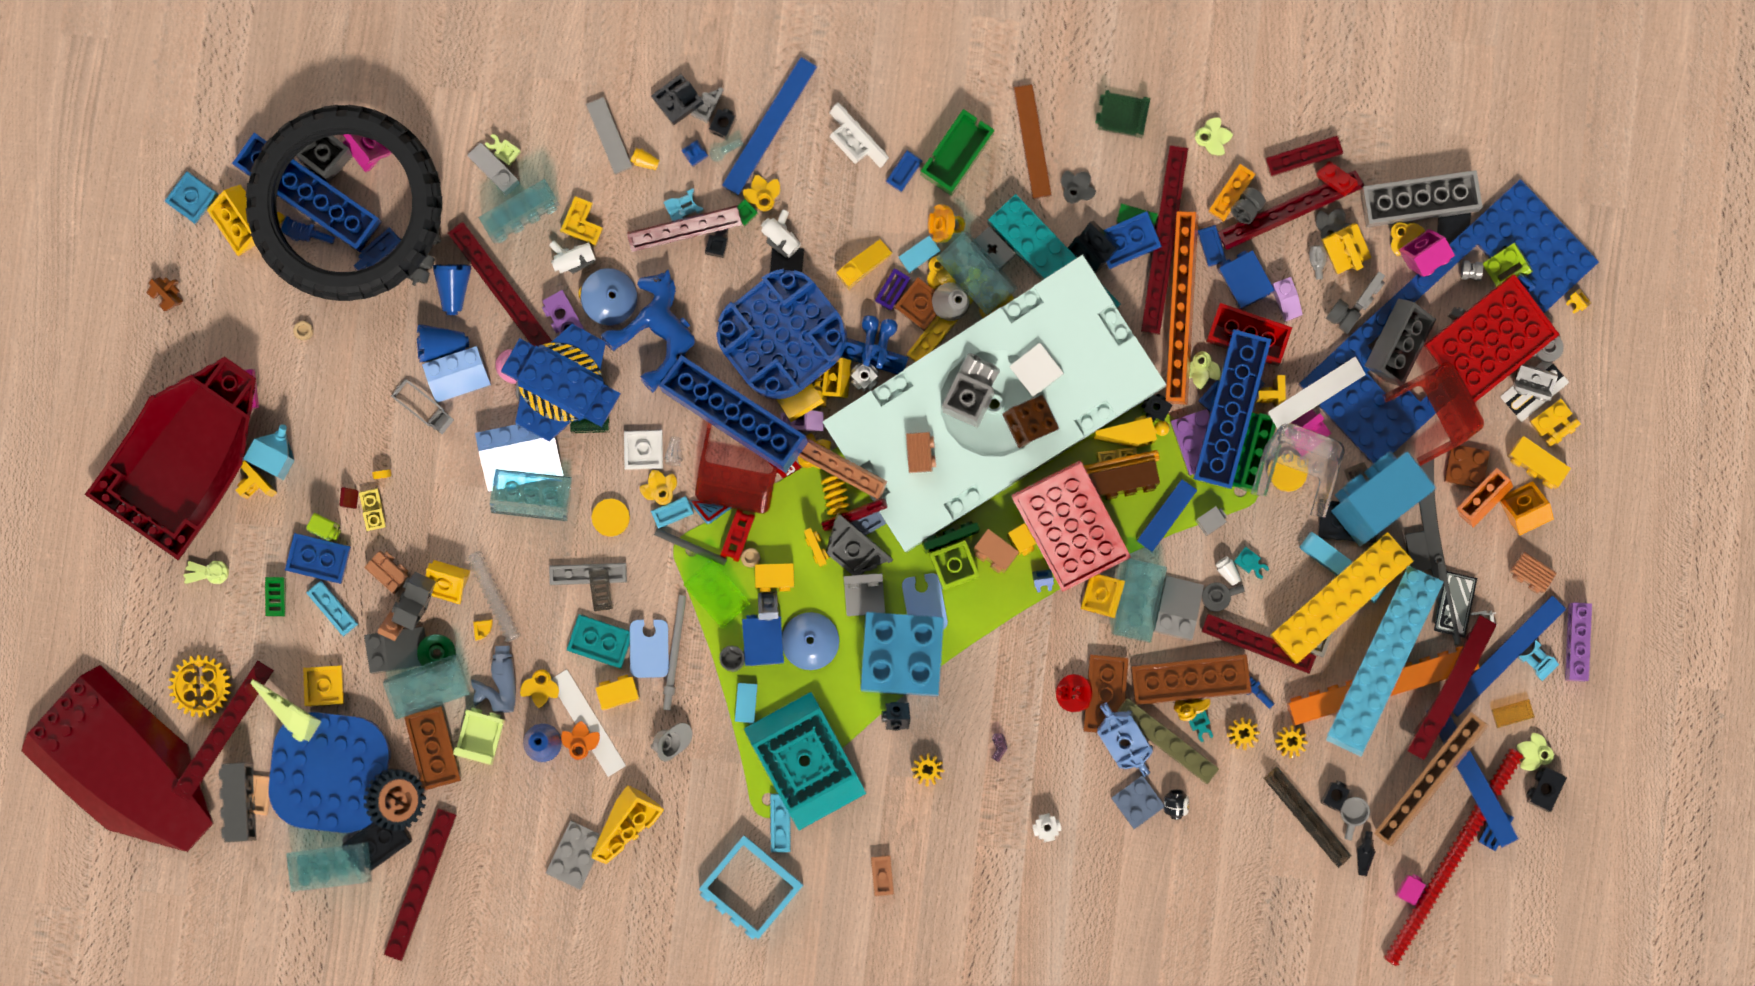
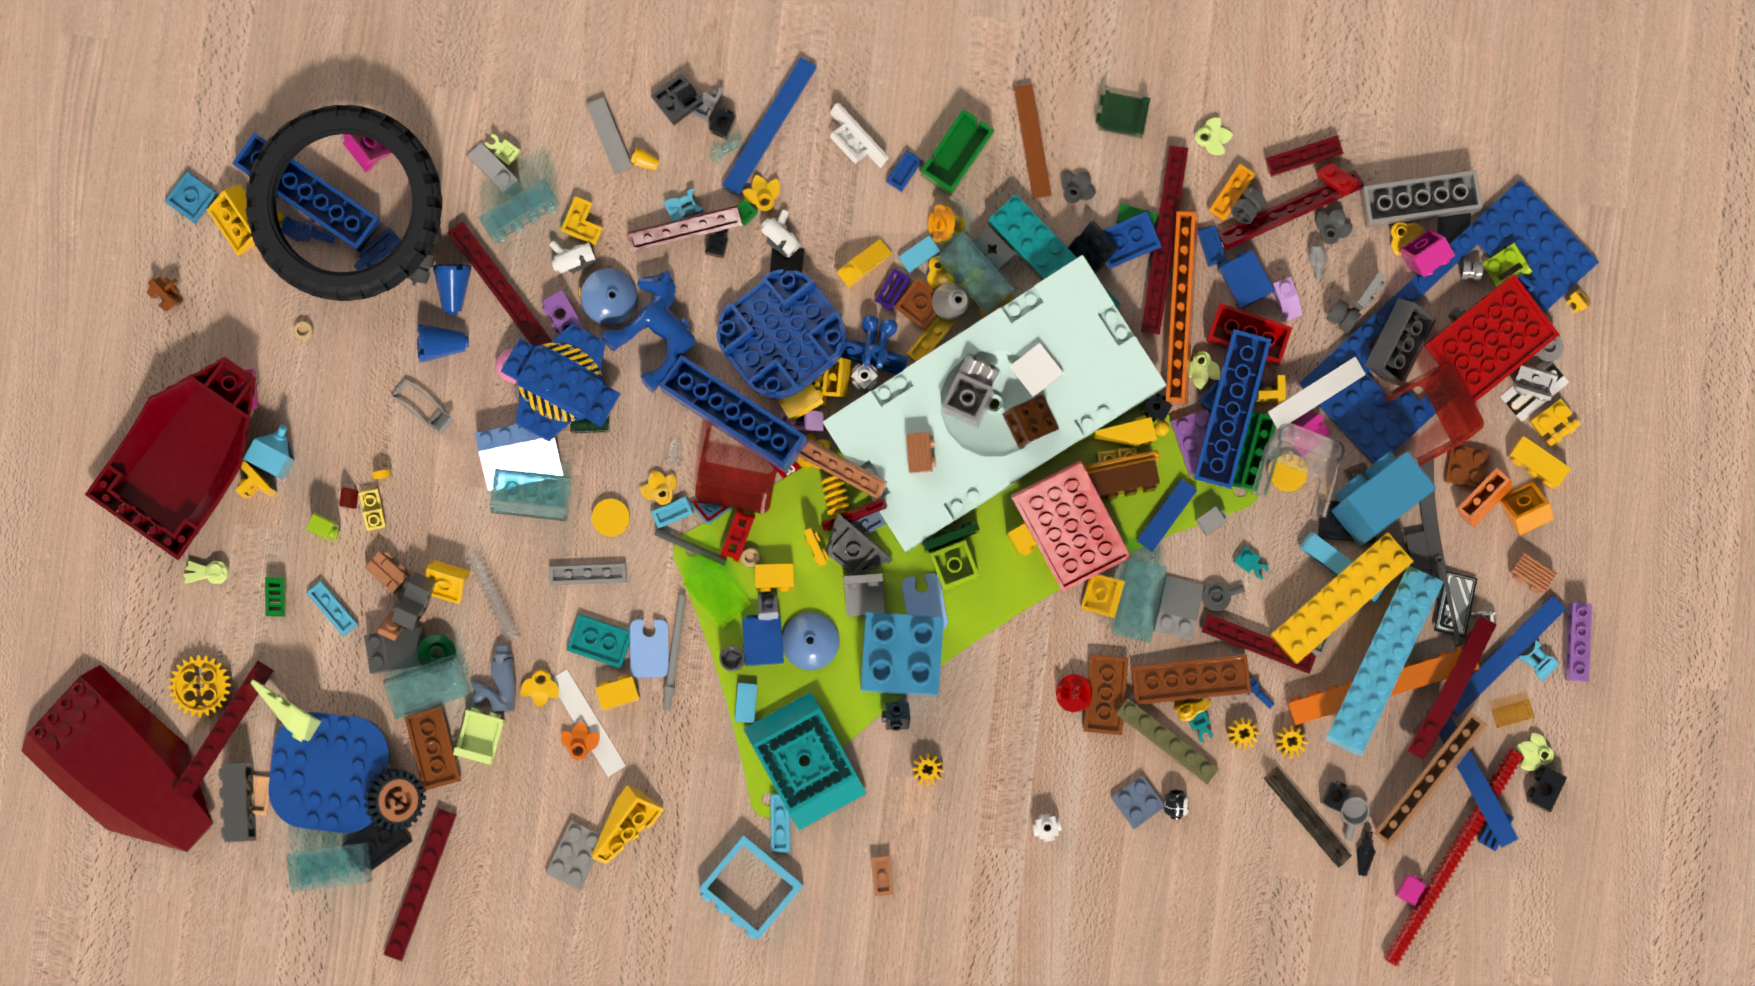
(317, 558): blue plate -> none
(323, 686): yellow plate -> none
(325, 157): dark grey brick -> none
(456, 374): light blue slope -> none
(482, 629): yellow tile -> none
(550, 744): blue cone -> none
(601, 606): clear smoke slope -> none
(643, 449): white tile -> none
(672, 741): light grey piece -> none
(694, 153): blue tile -> none
(995, 551): nougat brick -> none
(1000, 745): clear purple arm -> none
(1043, 578): tile -> none
(1122, 726): medium blue plate -> none
(1228, 570): white cone -> none
(1346, 249): yellow bracket -> none

